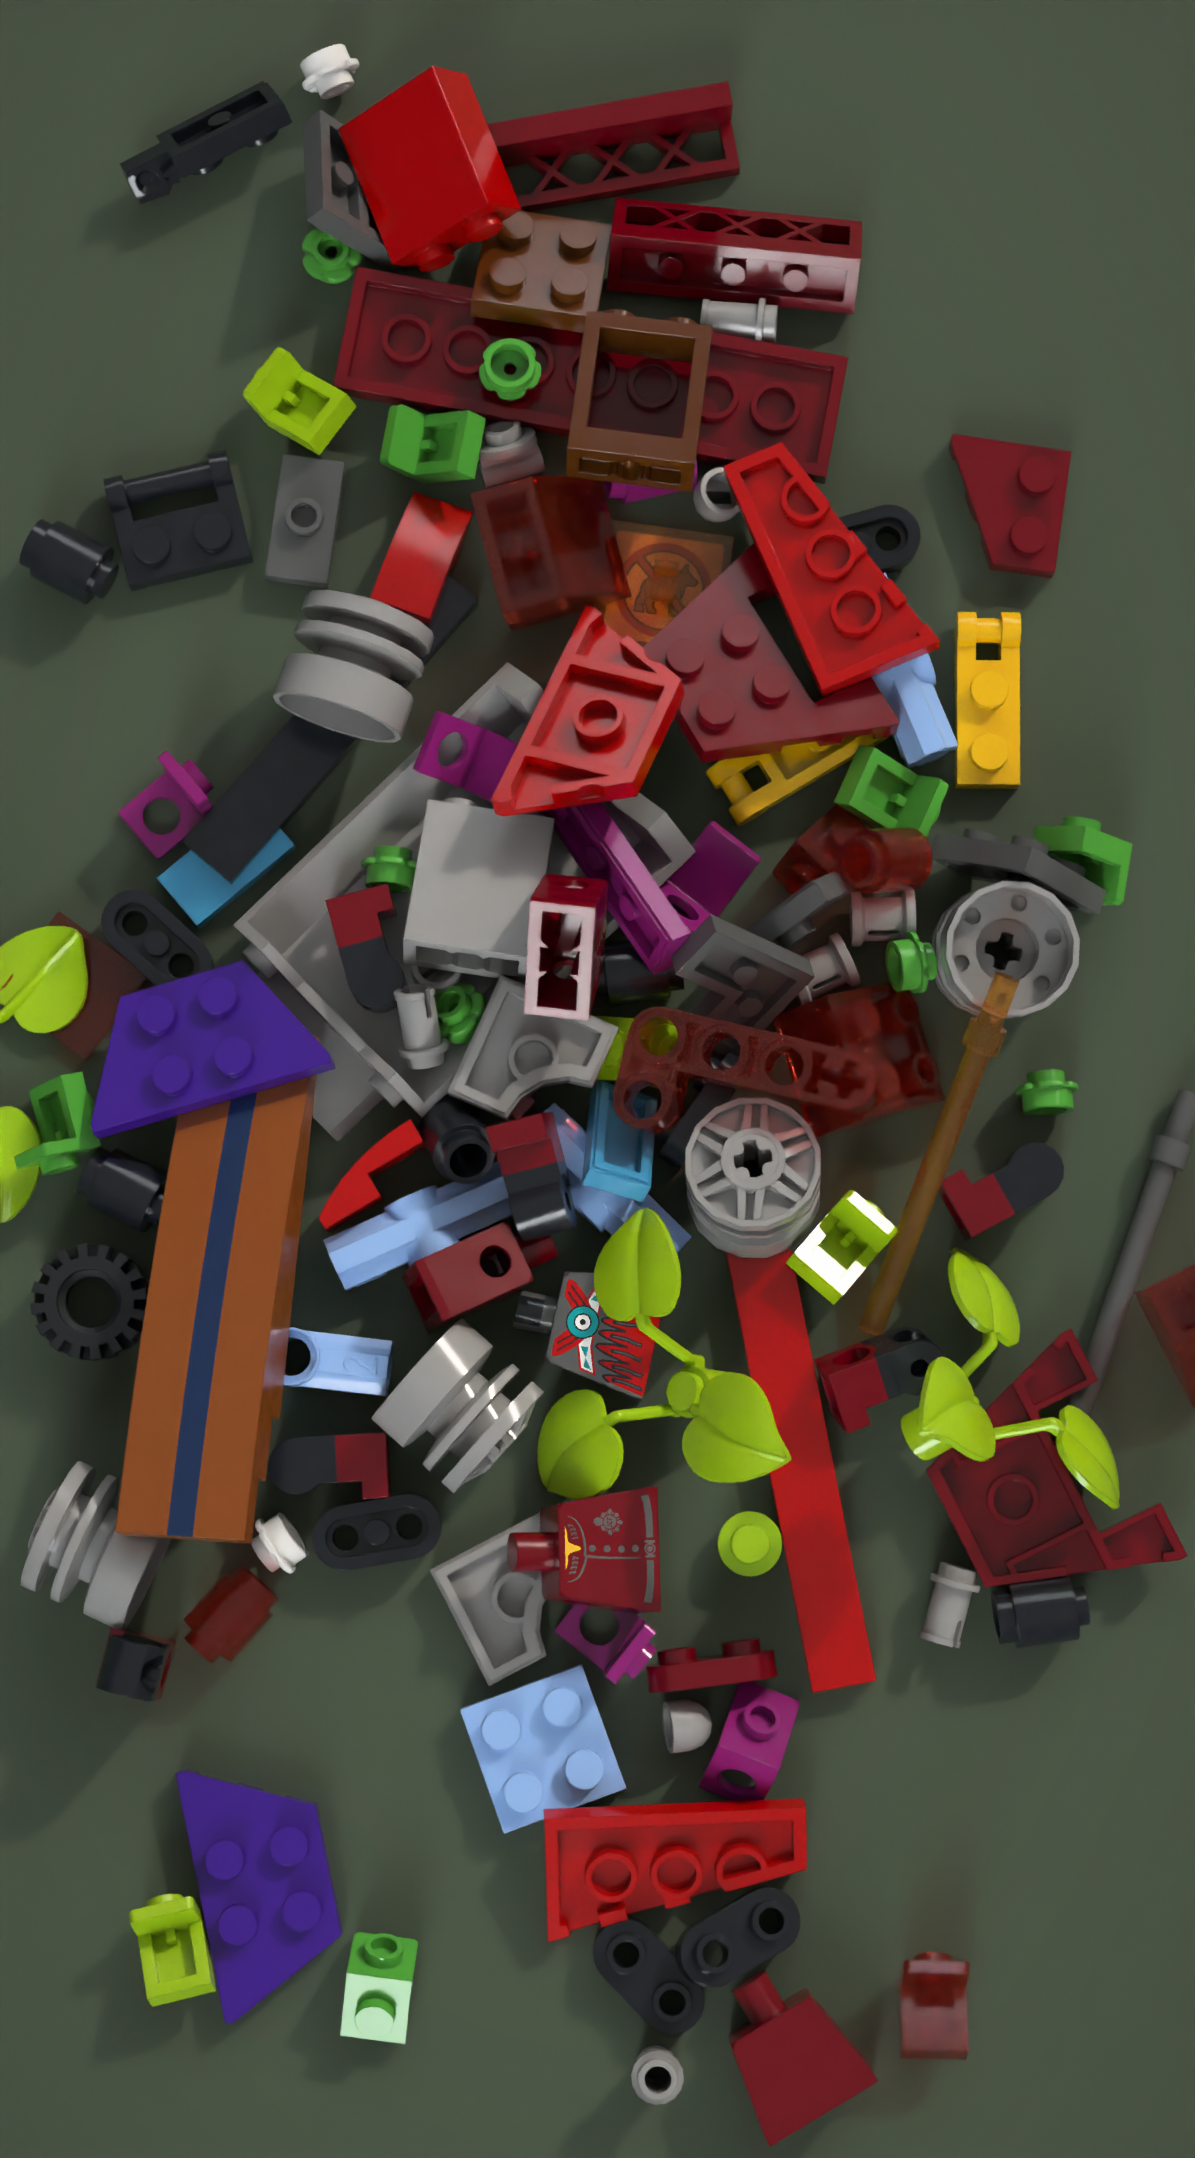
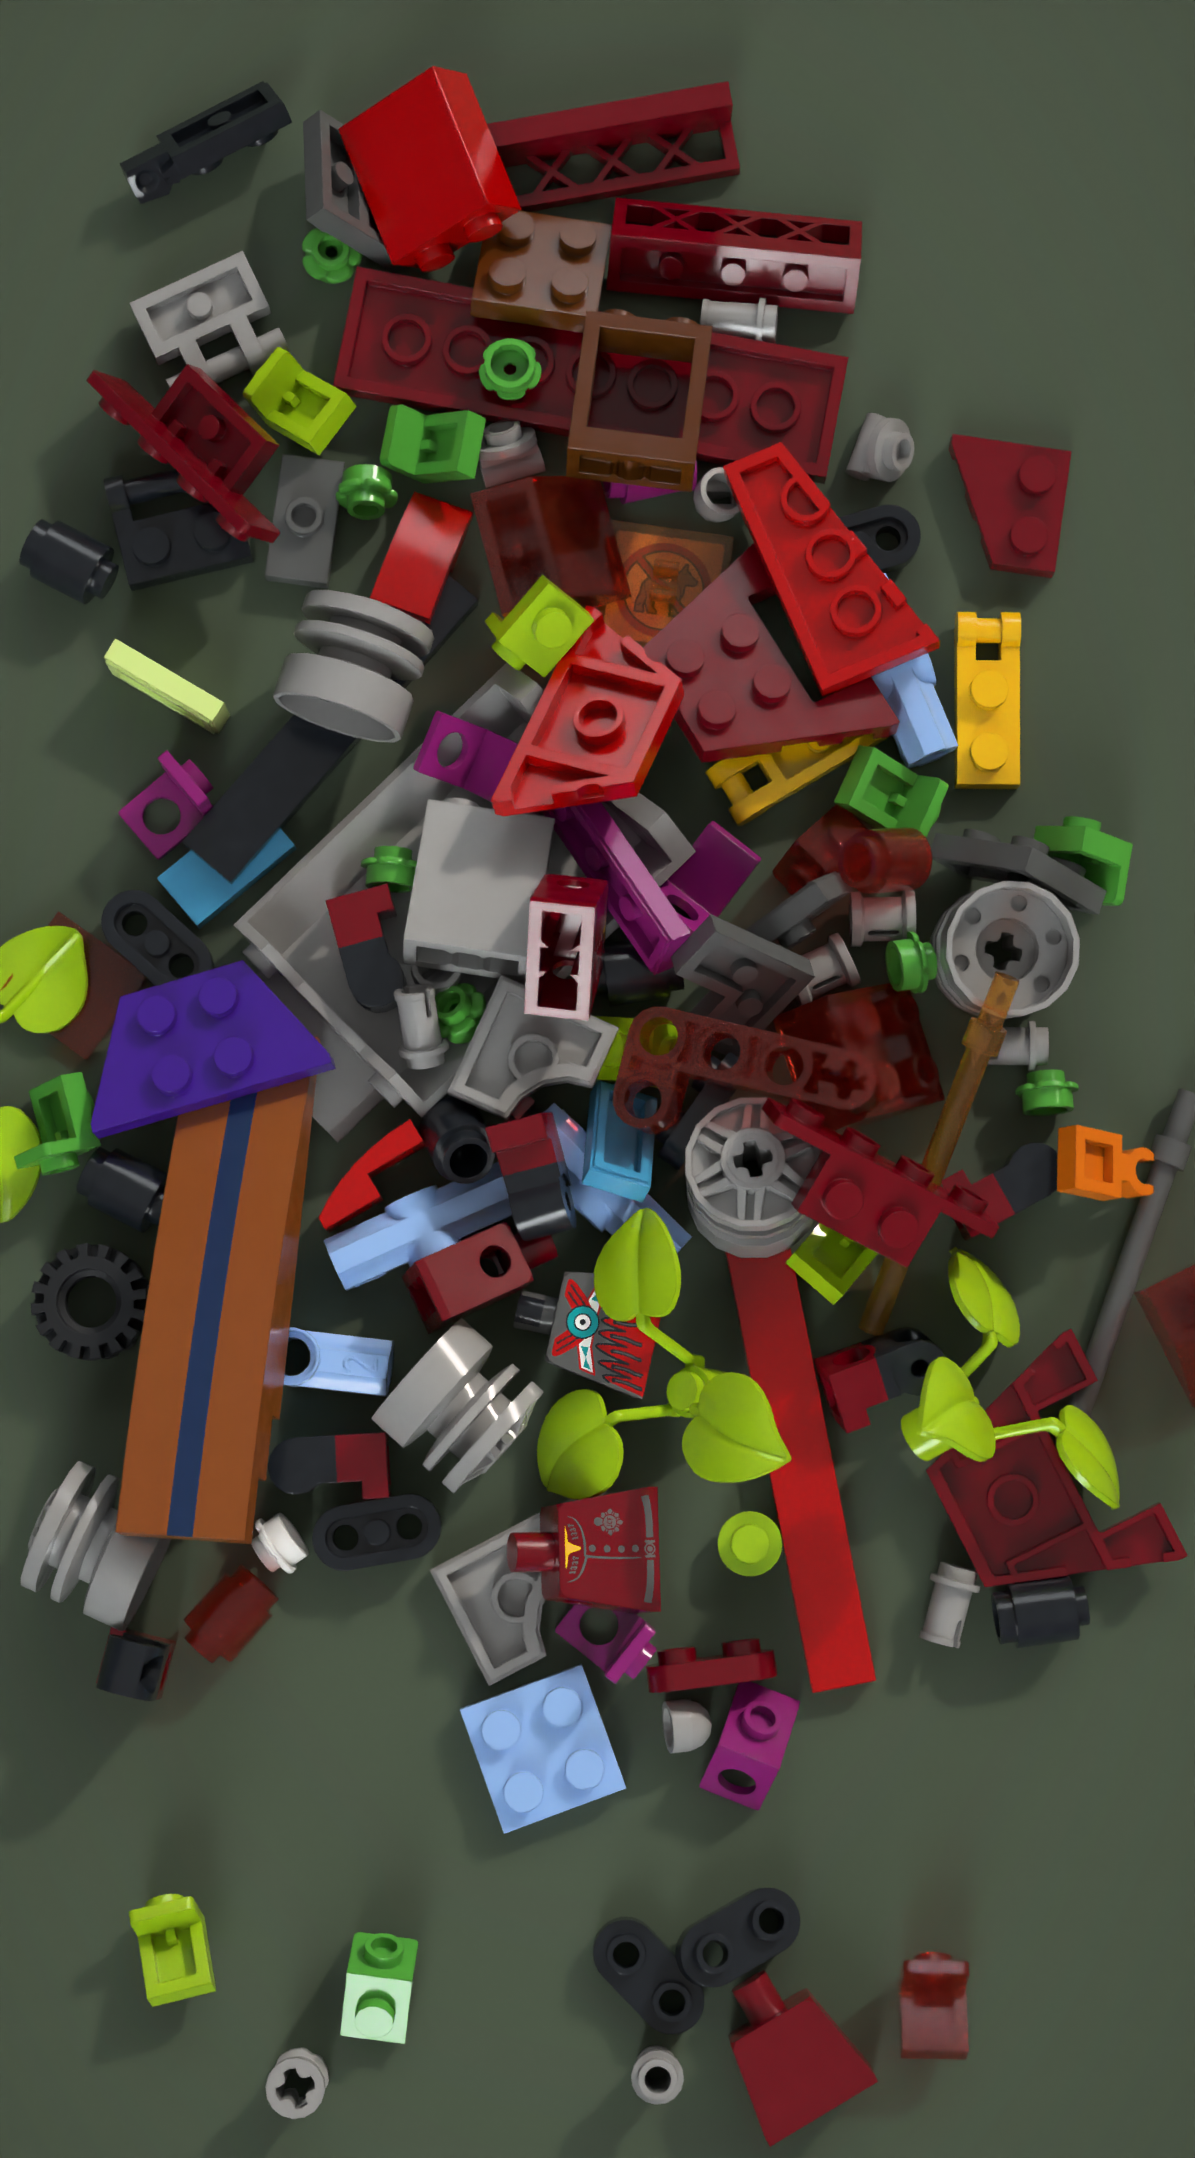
(166, 687): none -> yellowish green tile
(203, 309): none -> light grey plate
(204, 439): none -> dark red bracket
(259, 1885): dark purple wing -> none
(287, 2101): none -> light grey bush
(329, 71): white plate -> none
(366, 491): none -> bright green plate
(539, 628): none -> lime bracket
(653, 1855): red wing -> none
(868, 1195): none -> dark red bracket
(881, 449): none -> light grey plate
(1024, 1047): none -> light grey pin
(1096, 1167): none -> orange plate

